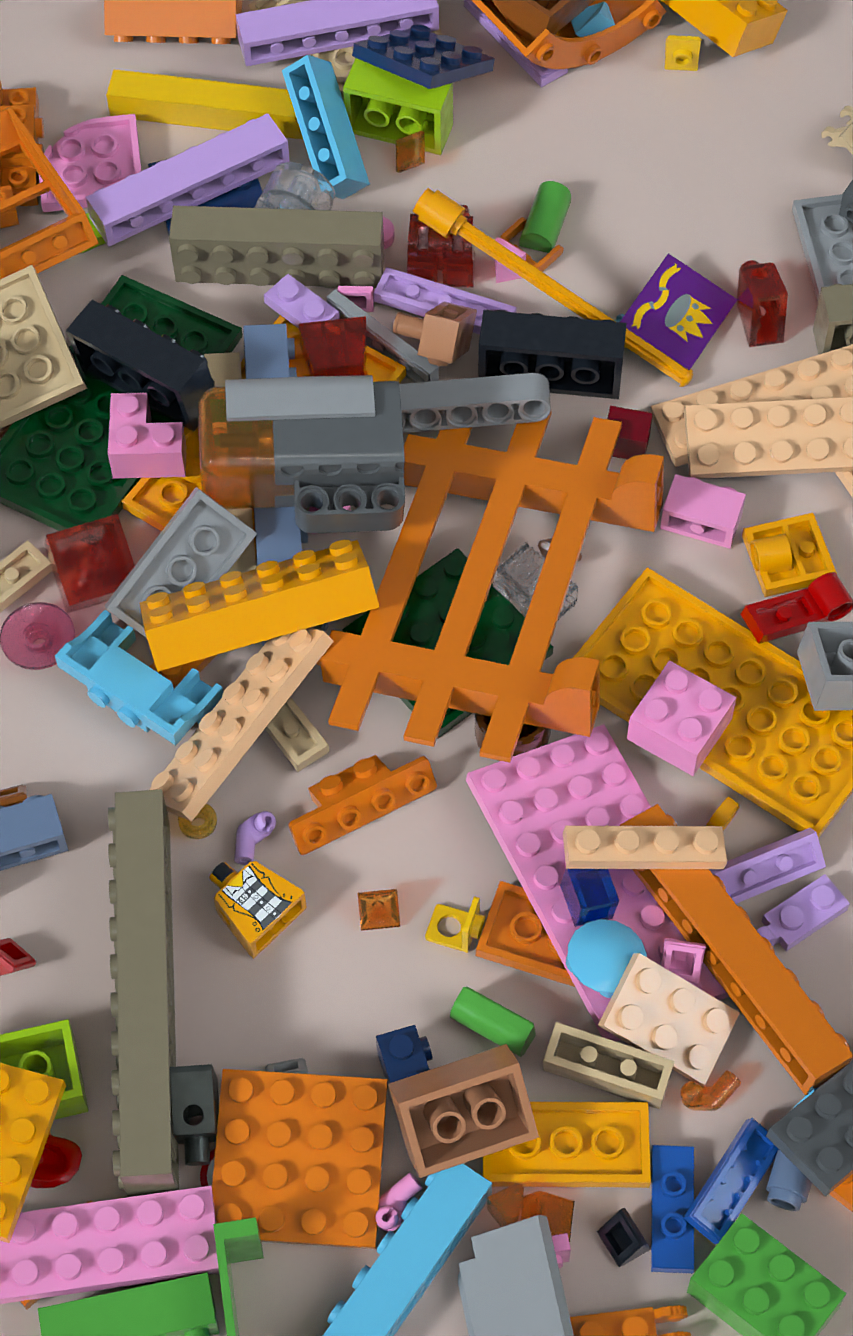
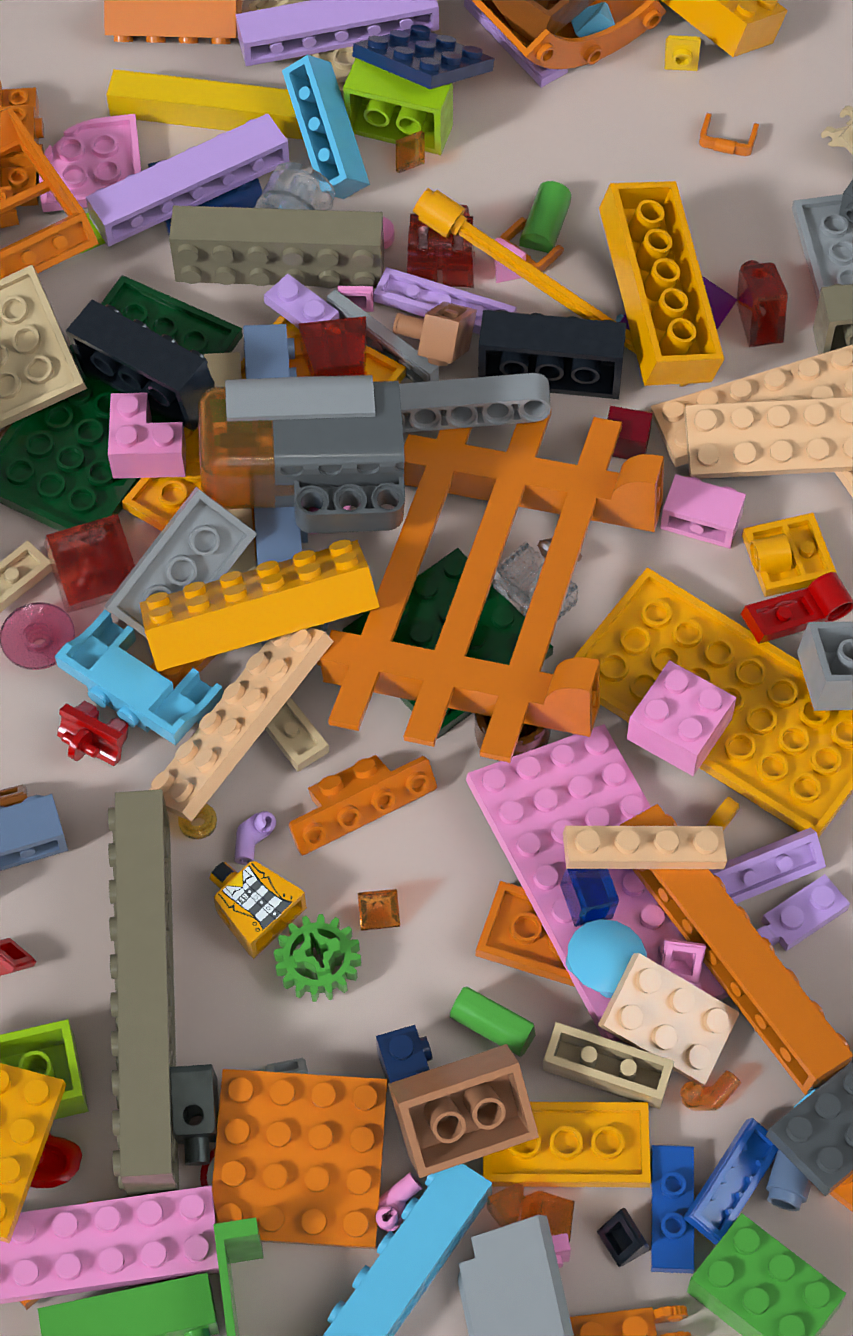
(90, 736): none -> red hips
(304, 964): none -> bright green gear
(470, 922): yellow bracket -> none
(661, 283): none -> light orange brick
(725, 145): none -> orange piece

